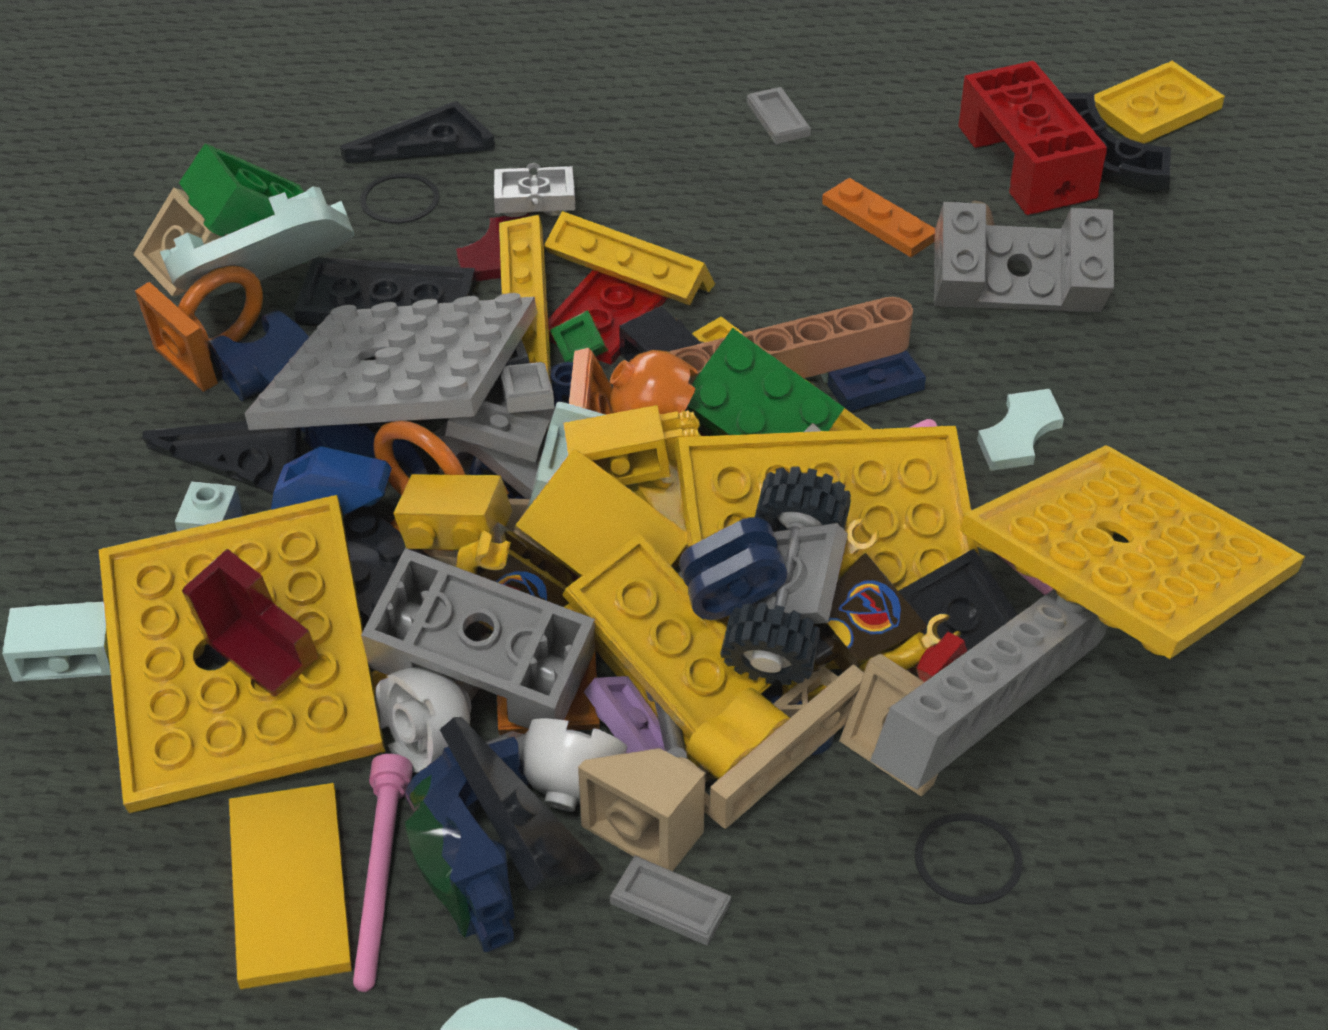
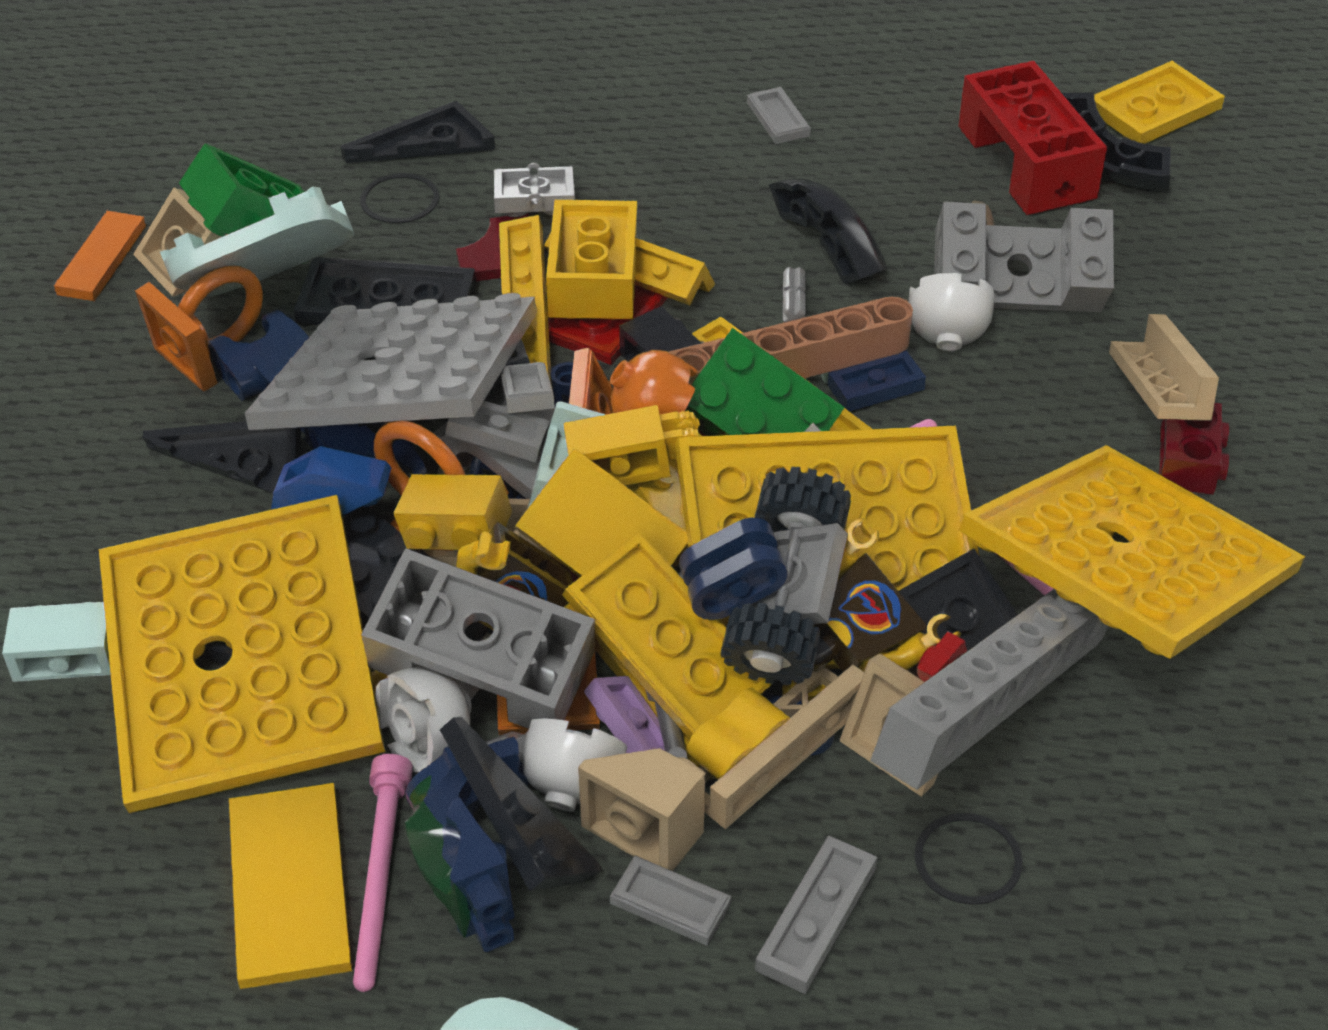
(100, 256): none -> orange tile
(208, 504): light aqua brick -> none
(246, 625): dark red panel -> none
(577, 335): green tile -> none
(592, 259): none -> yellow slope
(794, 294): none -> light grey piece
(815, 914): none -> light grey plate
(841, 228): none -> black brick
(879, 217): orange plate -> none
(951, 310): none -> white cylinder
(1012, 439): light aqua tile -> none
(1168, 372): none -> tan fence
(1193, 452): none -> dark red brick

